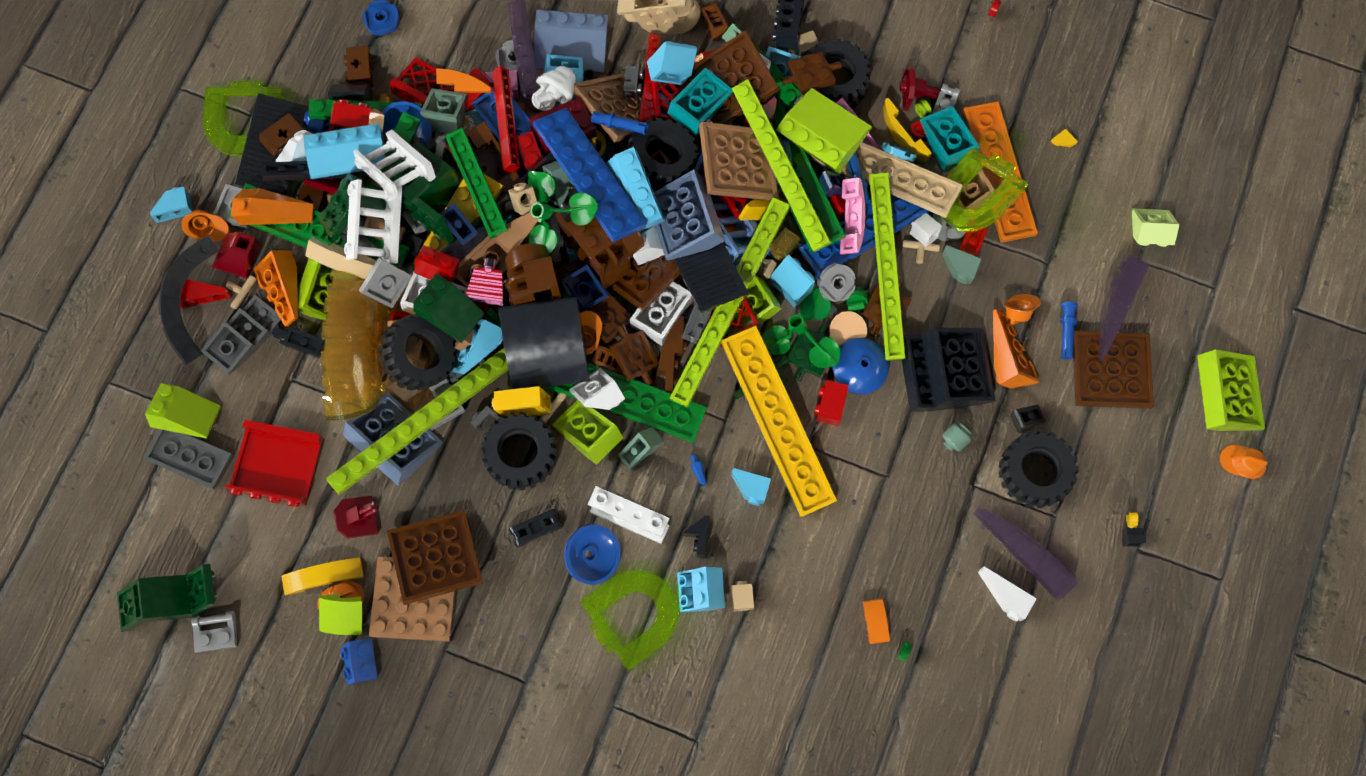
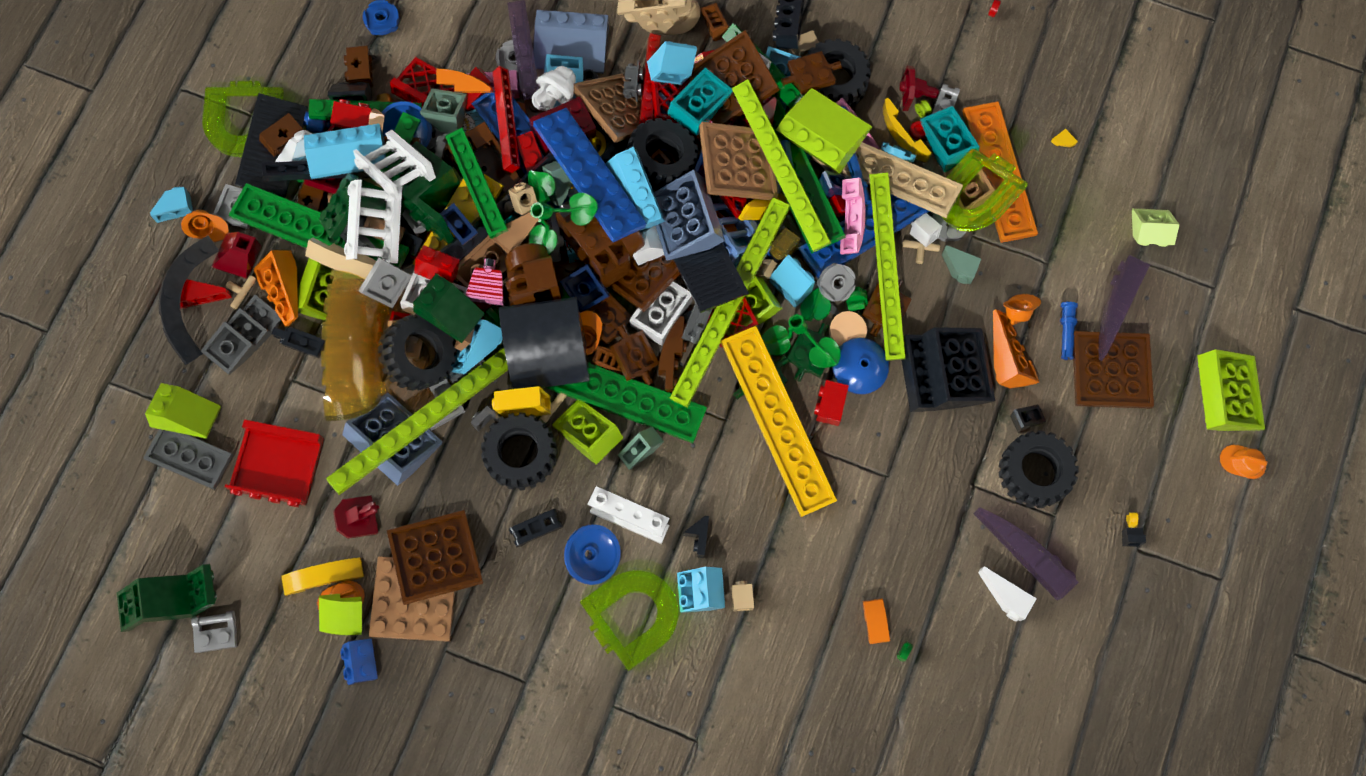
(267, 207): orange wedge -> none
(598, 392): white slope -> none
(611, 121): blue pin -> none
(698, 469): blue bar -> none
(751, 486): medium azure slope -> none
(956, 437): sand green head -> none
(973, 240): red plate -> none

